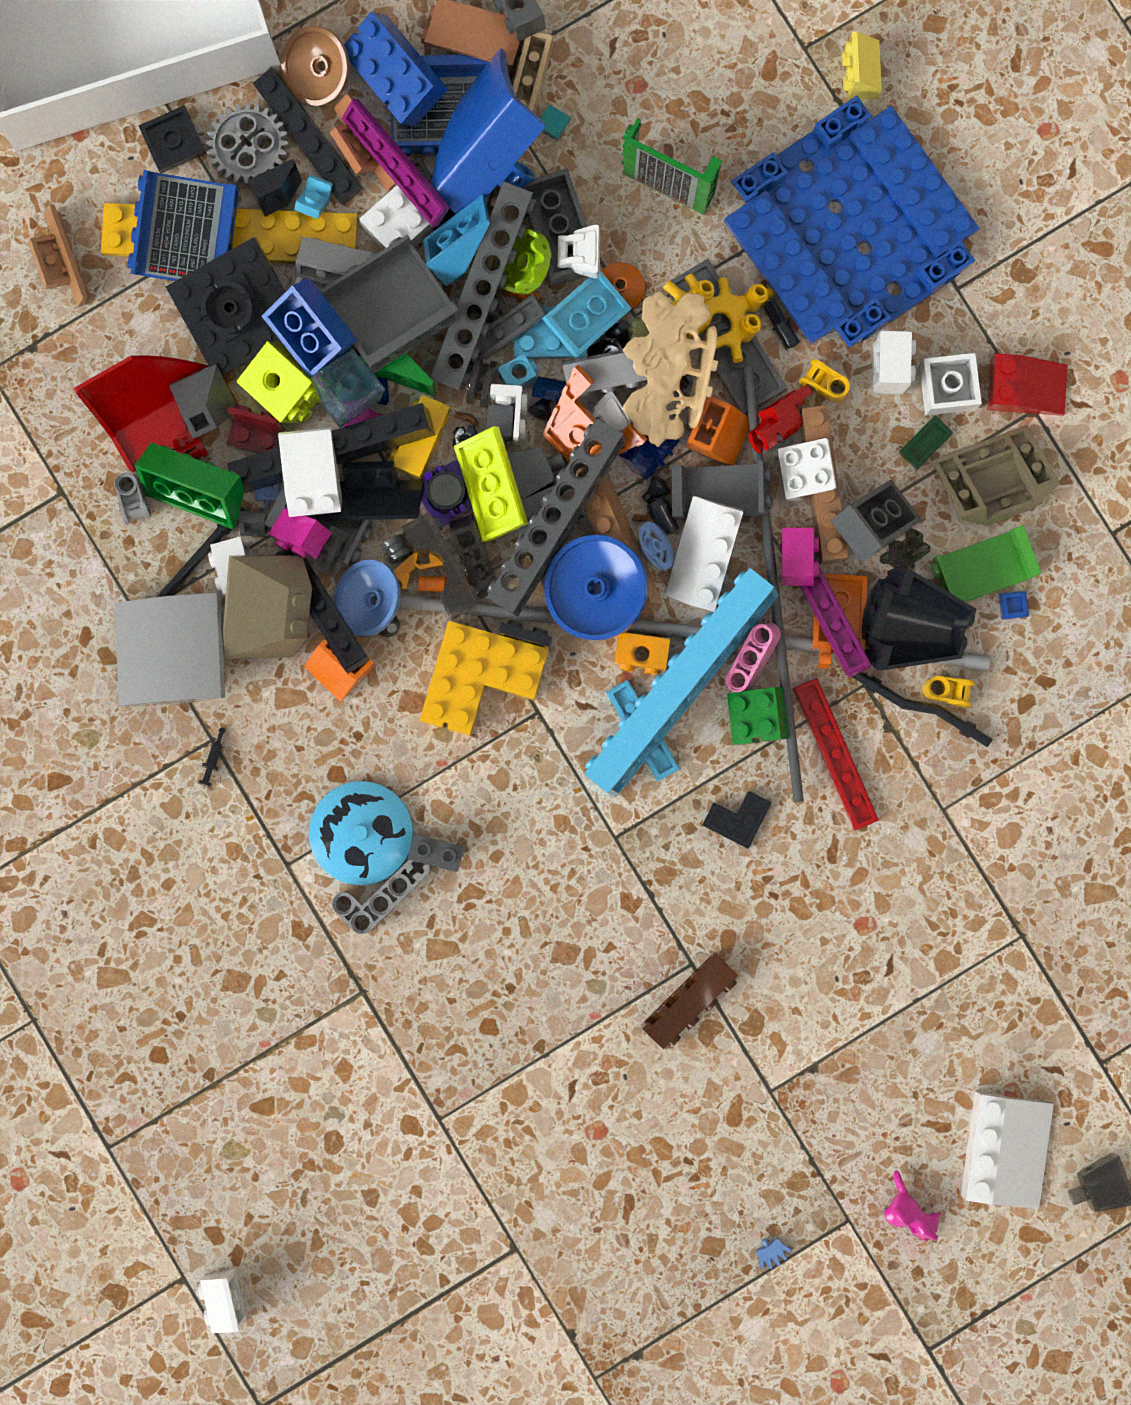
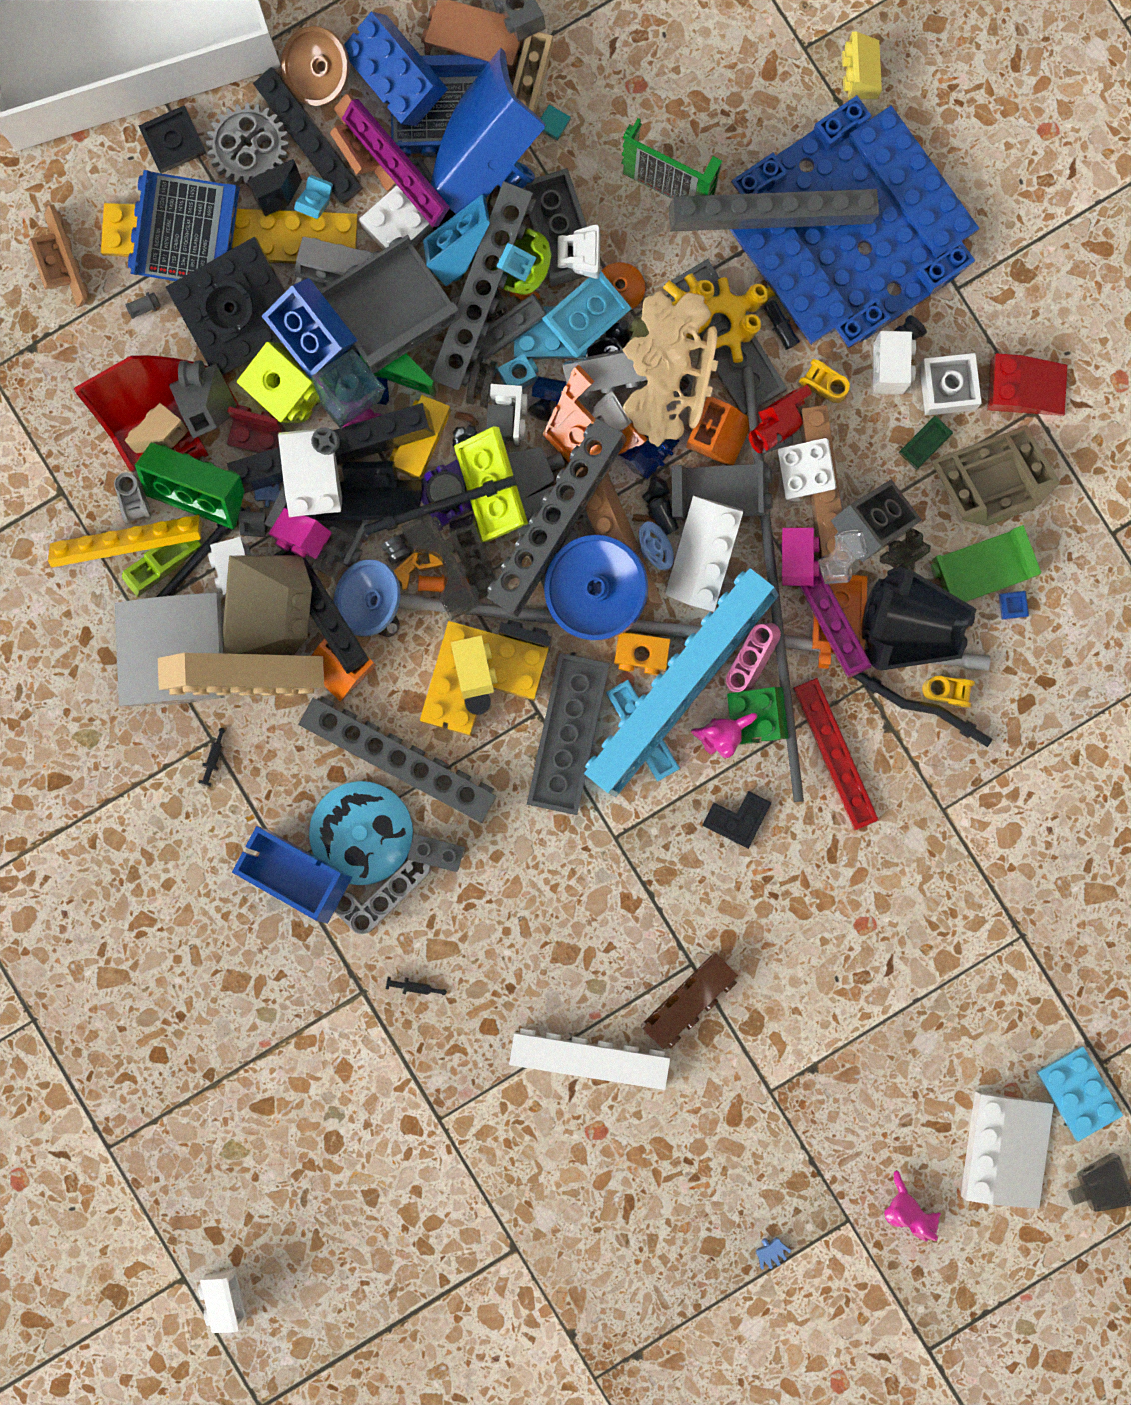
(125, 541): none -> yellow plate
(143, 305): none -> dark grey pin
(157, 565): none -> lime slope
(159, 428): none -> tan slope
(191, 373): none -> dark grey wheel
(240, 674): none -> tan brick
(292, 875): none -> blue piece
(314, 719): none -> dark grey brick
(321, 439): none -> dark grey wheel
(392, 521): none -> black bar
(414, 987): none -> black piece
(472, 667): none -> light yellow brick
(479, 704): none -> black tile
(516, 262): none -> medium azure bracket
(568, 734): none -> dark grey plate
(589, 1060): none -> white brick
(723, 734): none -> dark pink animal
(773, 210): none -> dark grey brick
(848, 548): none -> clear tile
(912, 325): none -> black wheel
(1079, 1093): none -> medium azure plate

